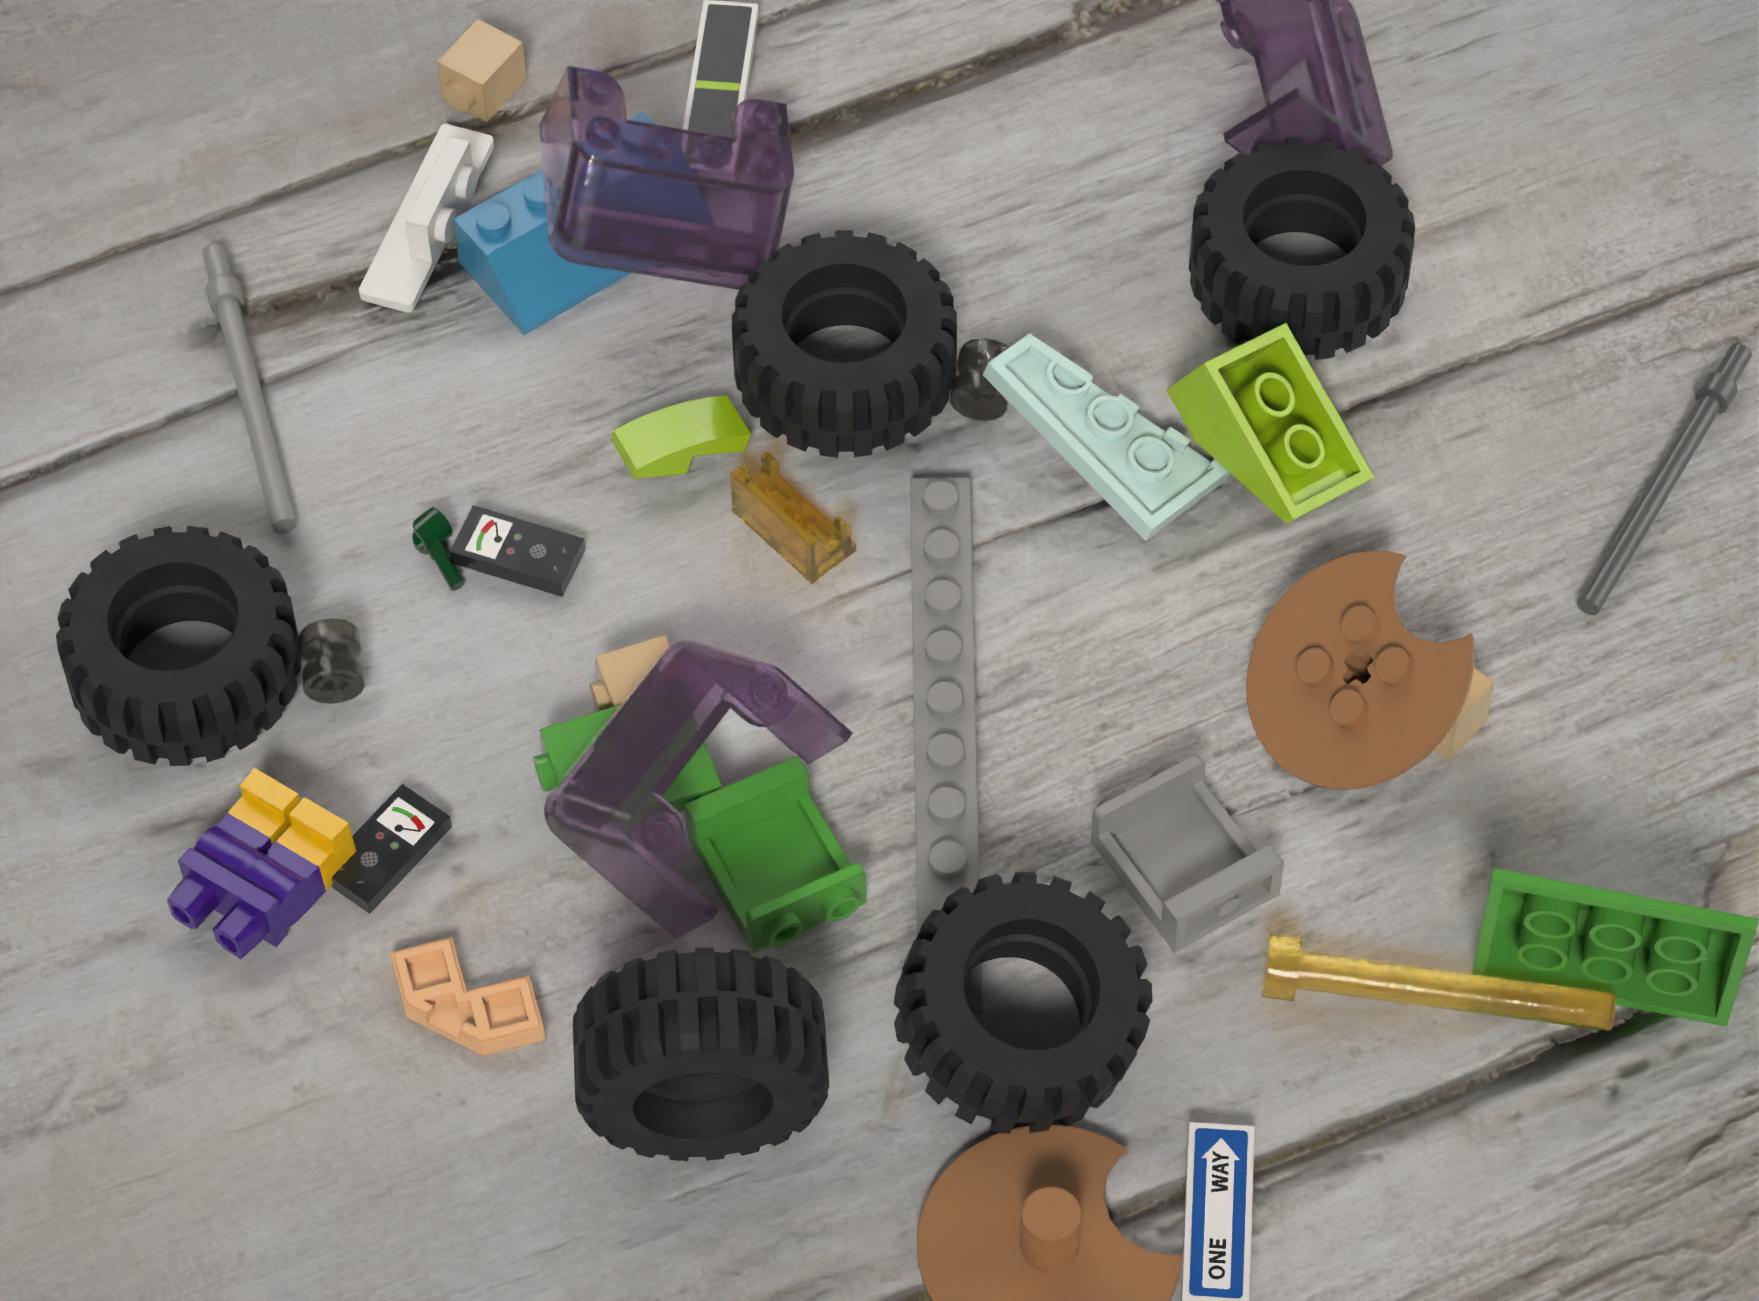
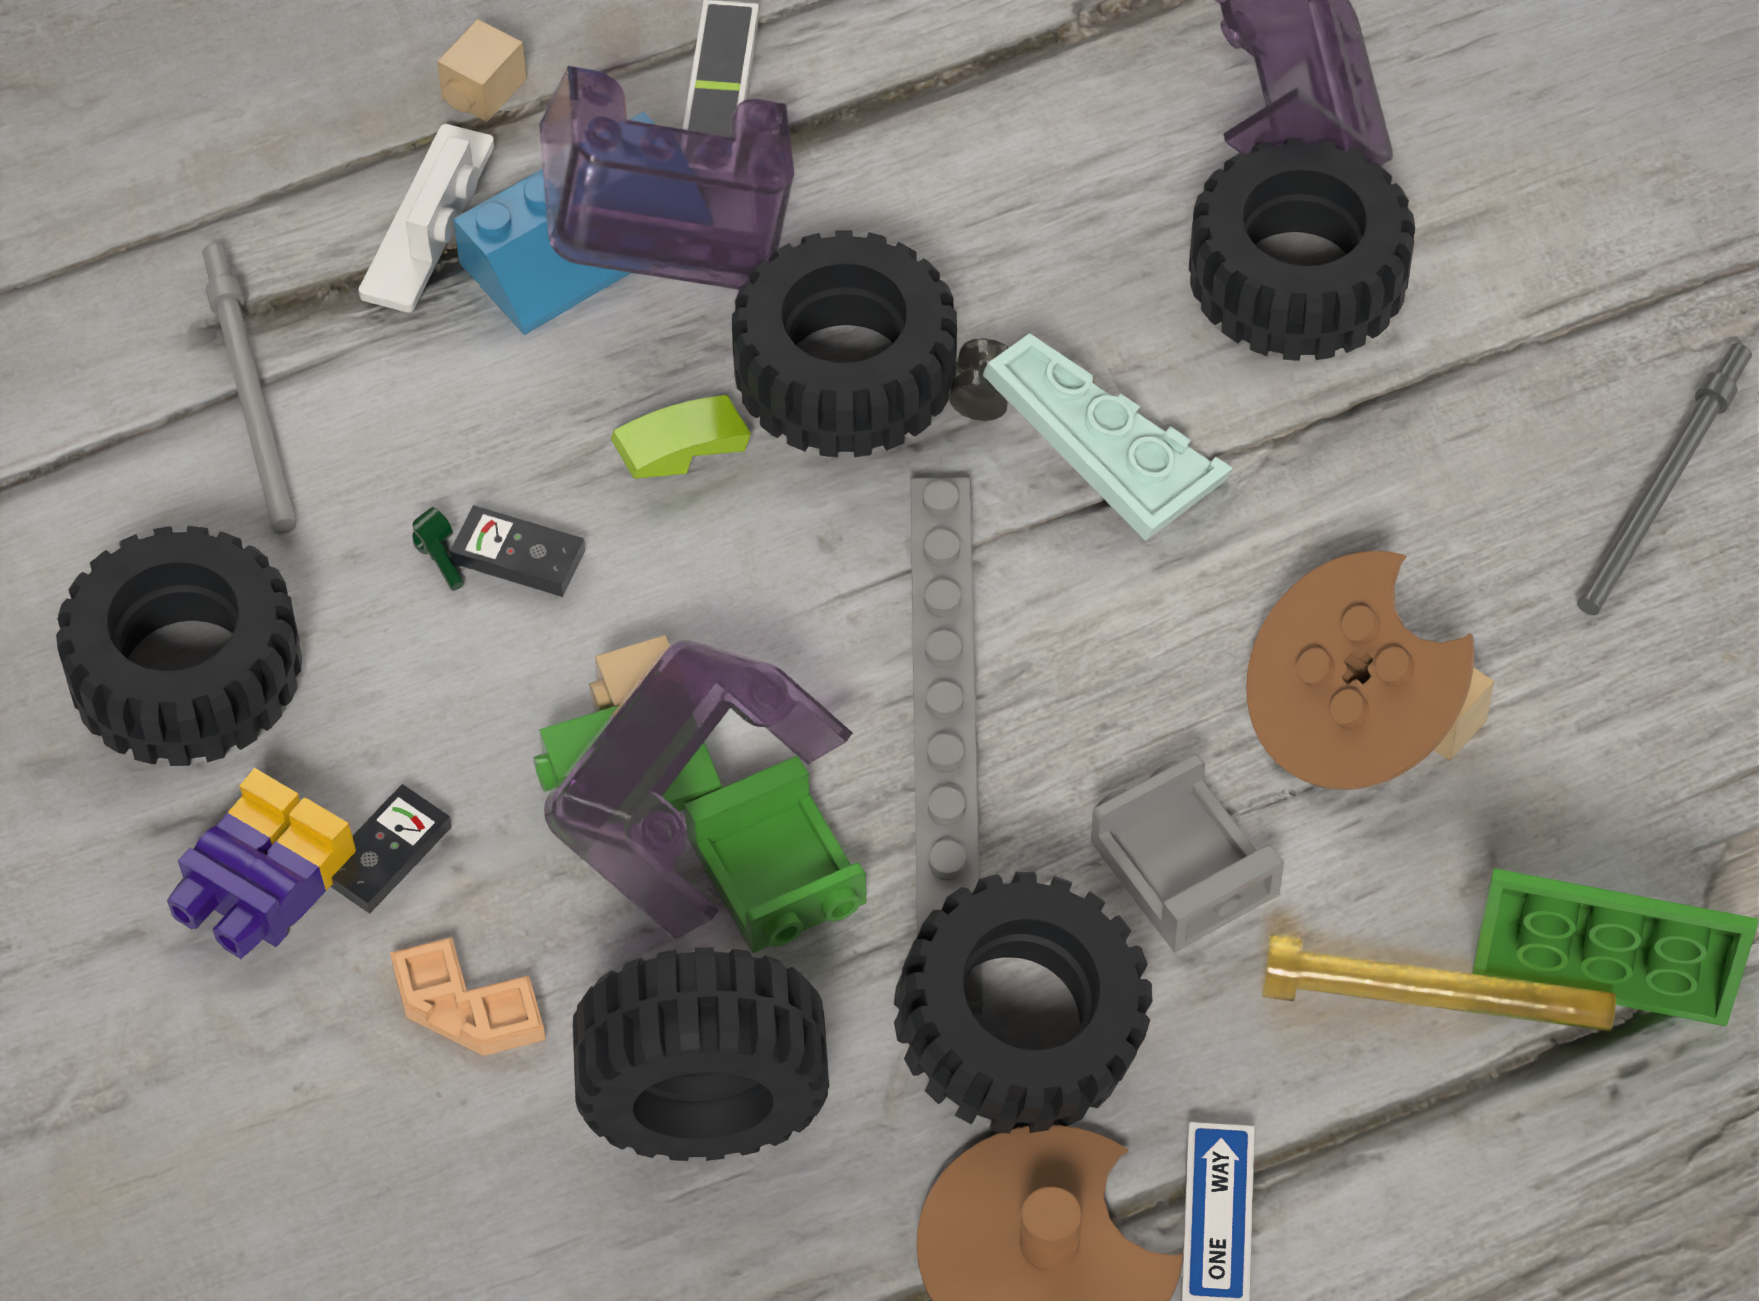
(331, 658): clear smoke wheel -> none
(789, 520): clear yellow hinge -> none
(1271, 425): lime slope -> none

